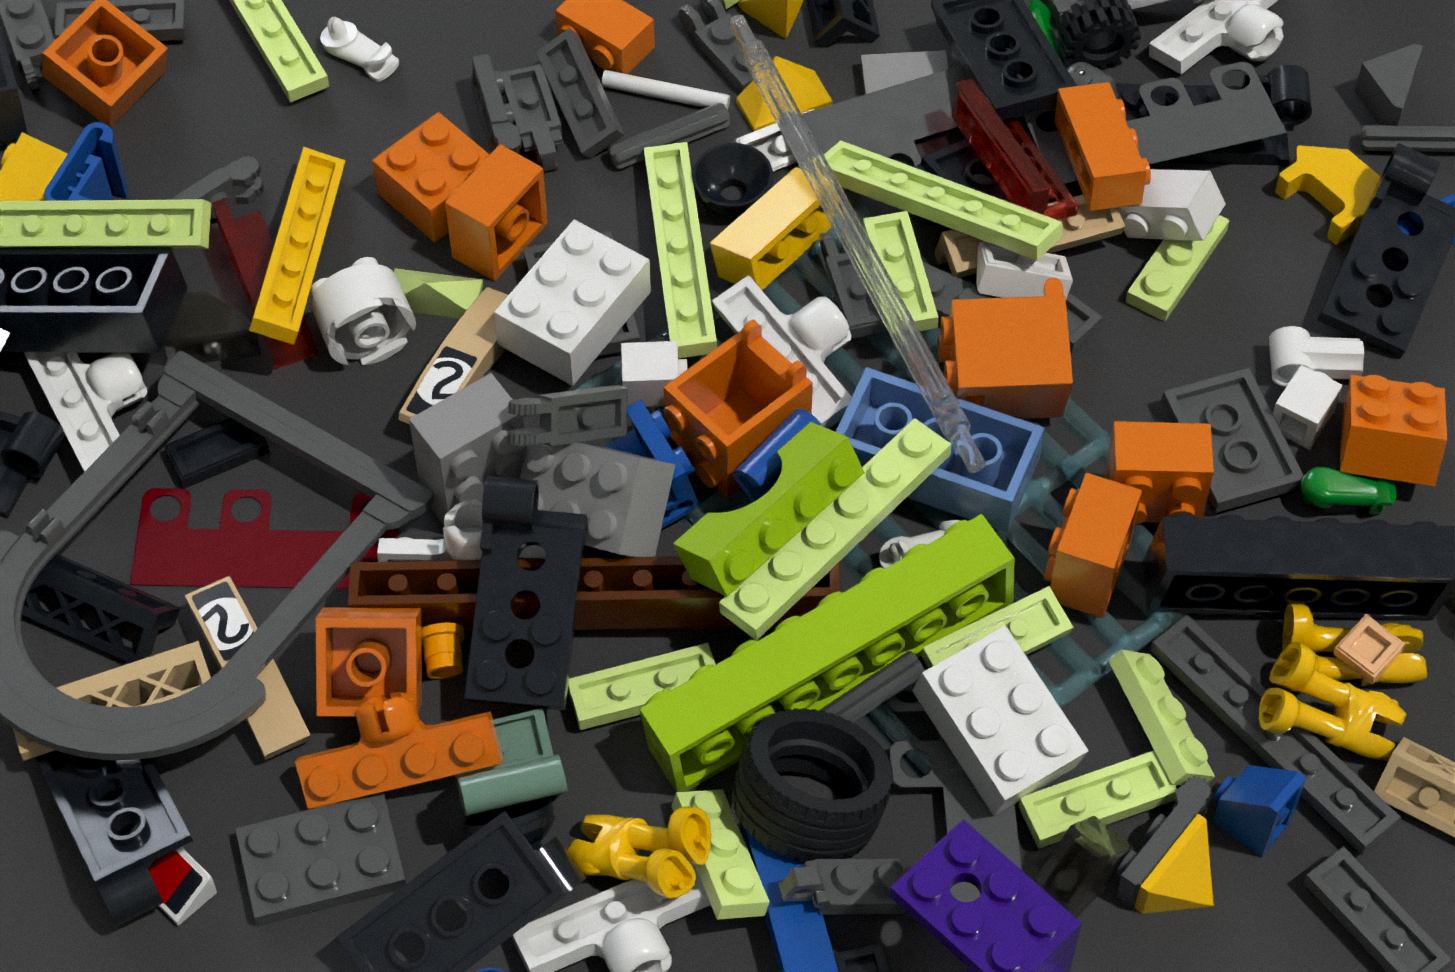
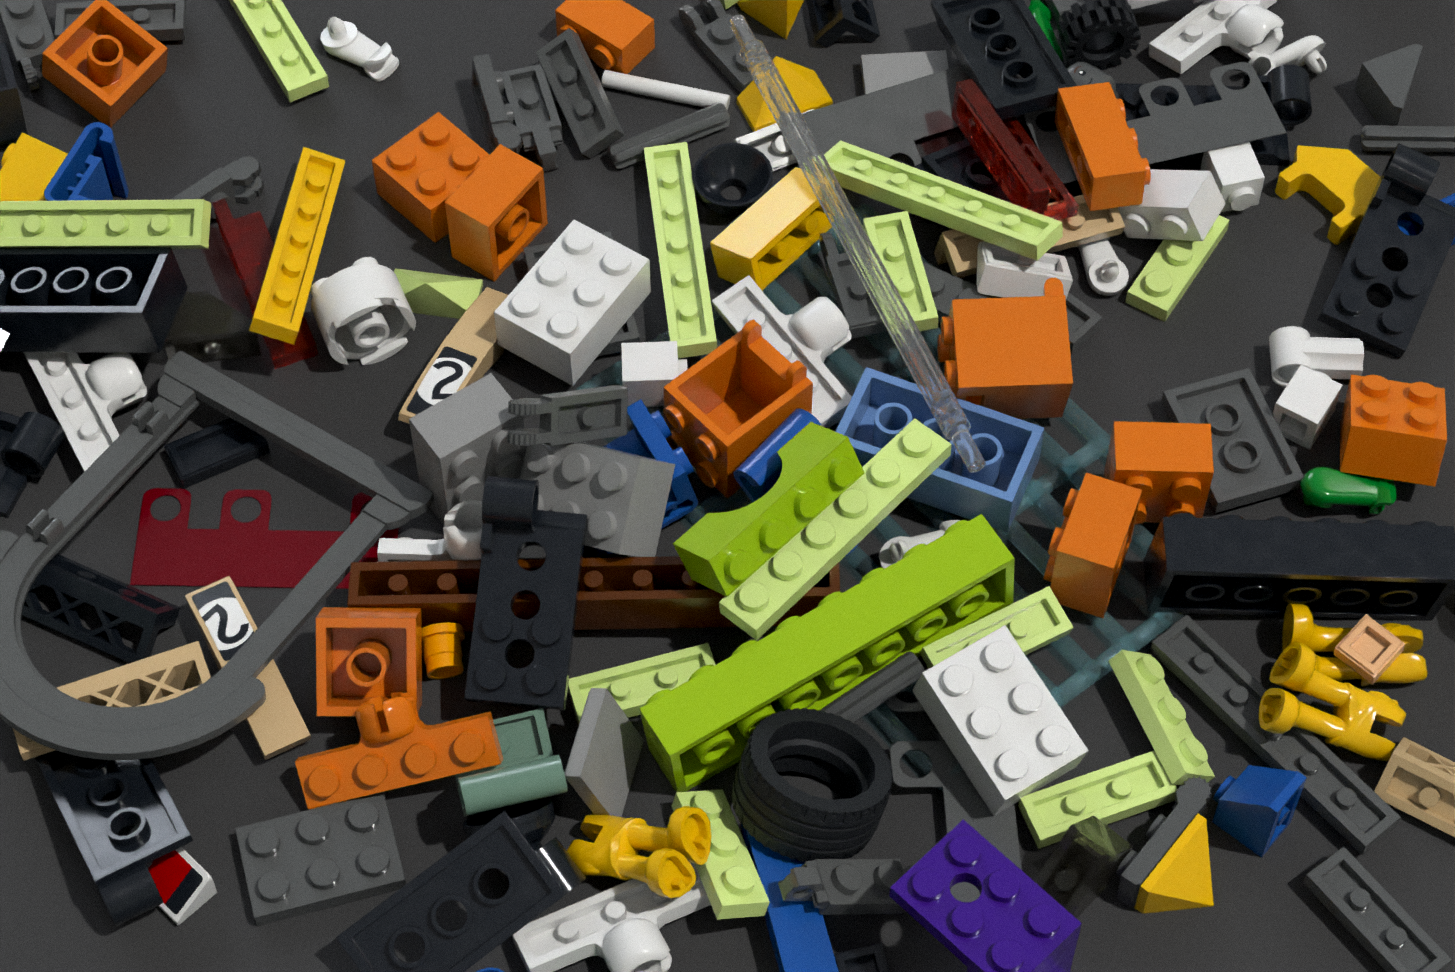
(603, 755): none -> light grey tile
(1103, 268): none -> white piece
(1236, 175): none -> white brick
(1297, 53): none -> white piece

